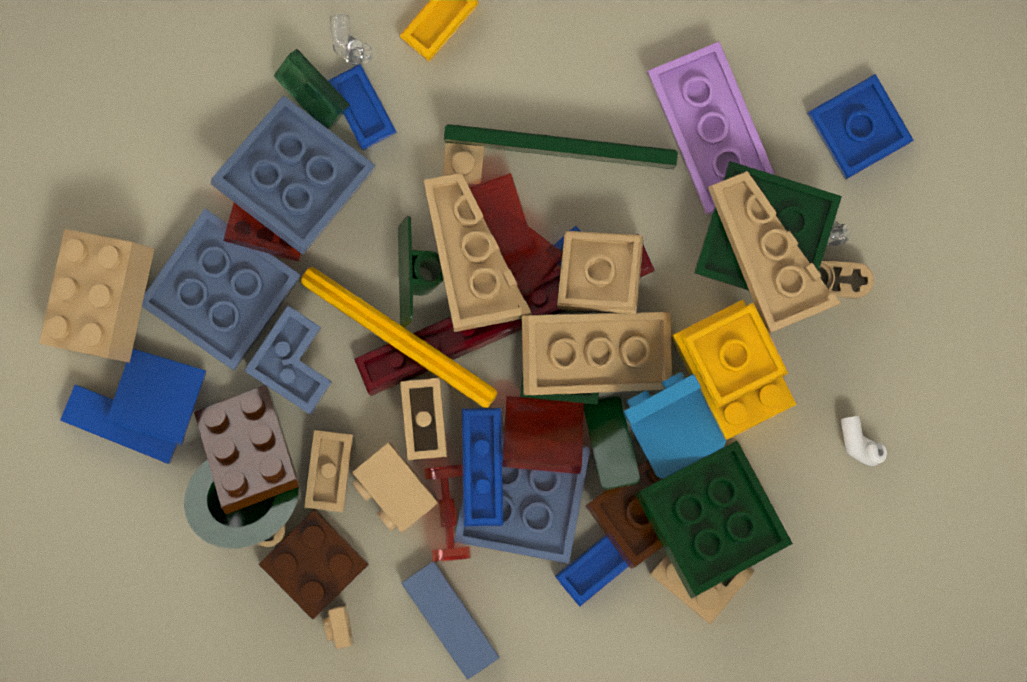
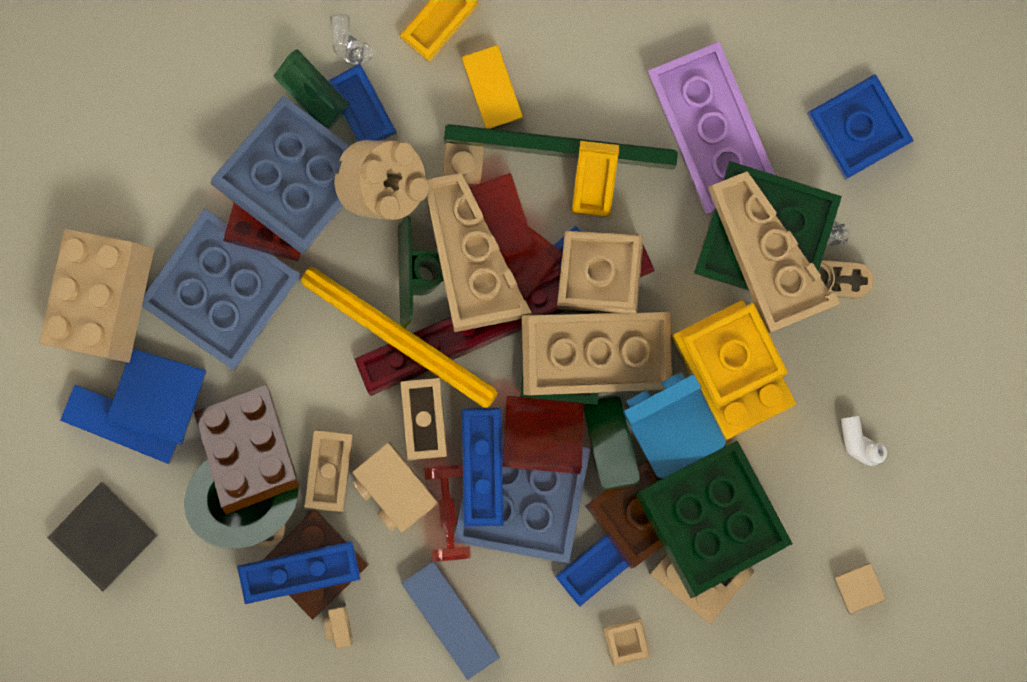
(103, 536): none -> clear smoke tile
(279, 363): sand blue panel -> none
(299, 572): none -> blue tile
(381, 179): none -> tan brick
(492, 87): none -> yellow tile
(595, 178): none -> yellow tile
(627, 642): none -> tan tile
(859, 588): none -> tan tile

